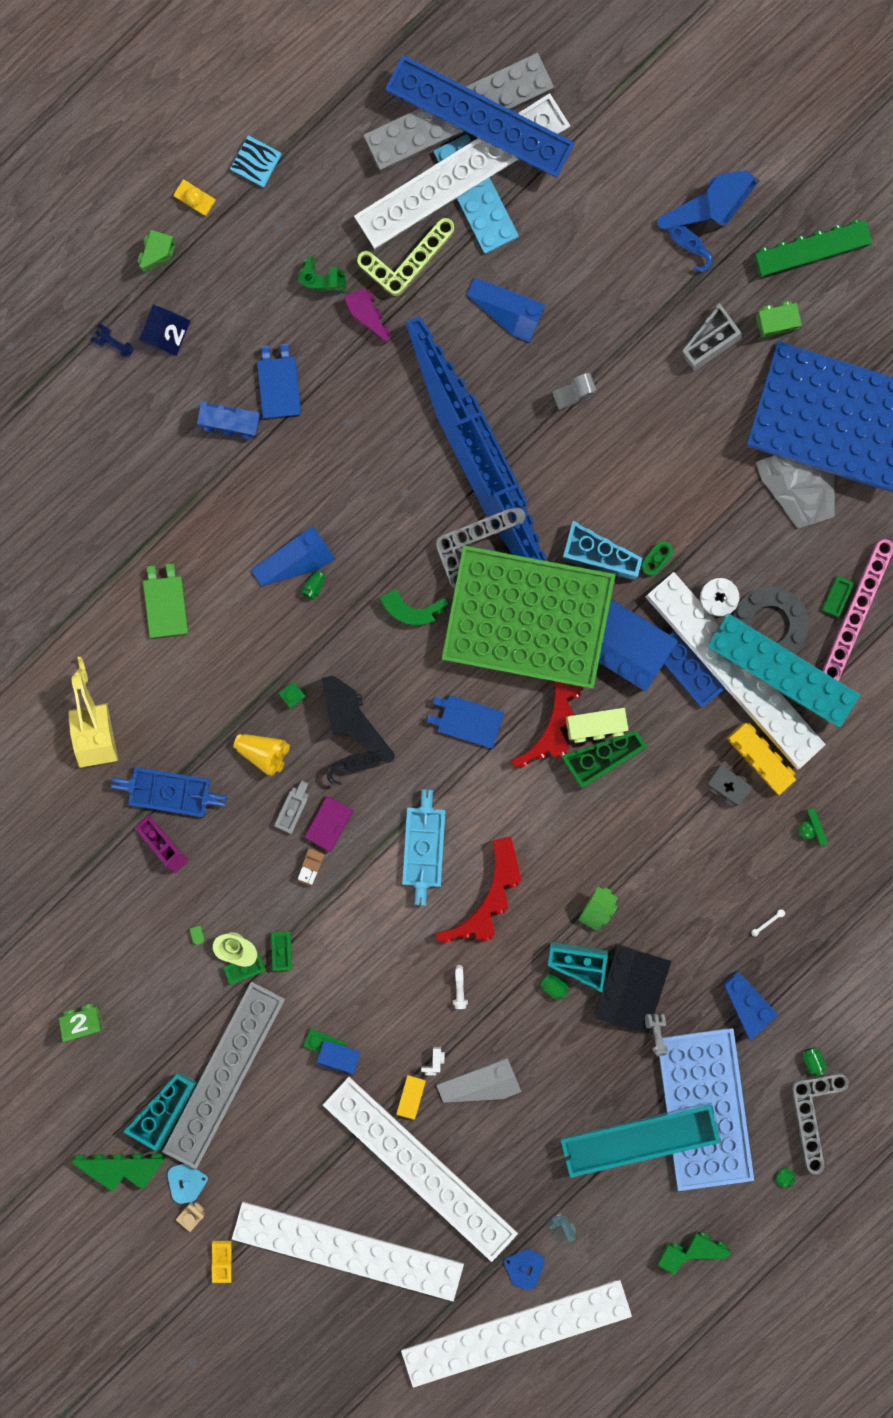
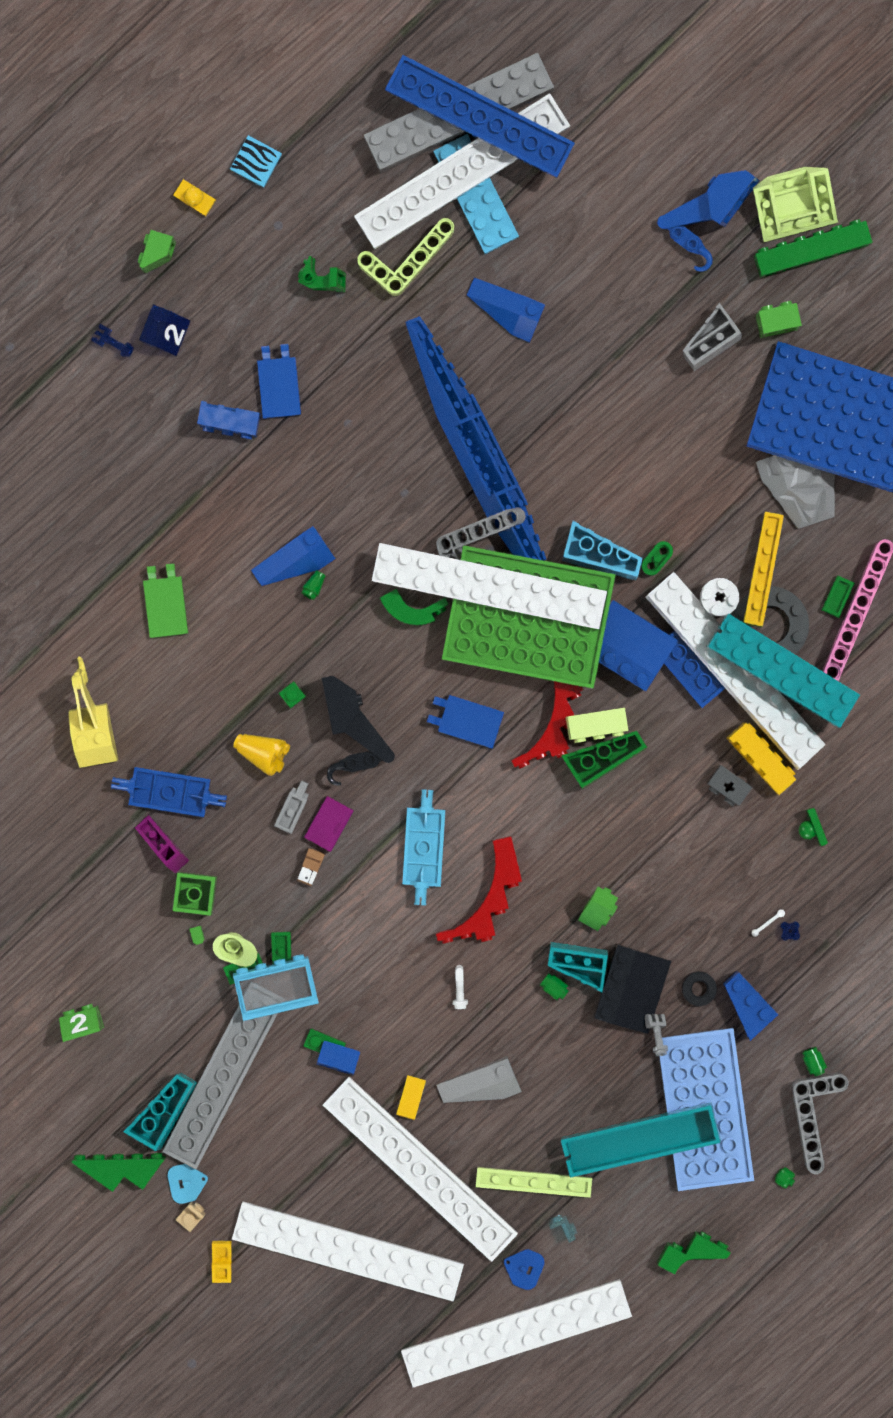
(194, 893): none -> bright green brick
(275, 987): none -> window
(363, 311): magenta slope -> none
(438, 1059): white bracket -> none
(489, 586): none -> white plate
(533, 1182): none -> yellowish green plate
(578, 391): light grey beam -> none
(699, 1000): none -> black tyre
(763, 569): none -> yellow plate
(785, 931): none -> clear blue plate
(794, 202): none -> yellowish green slope

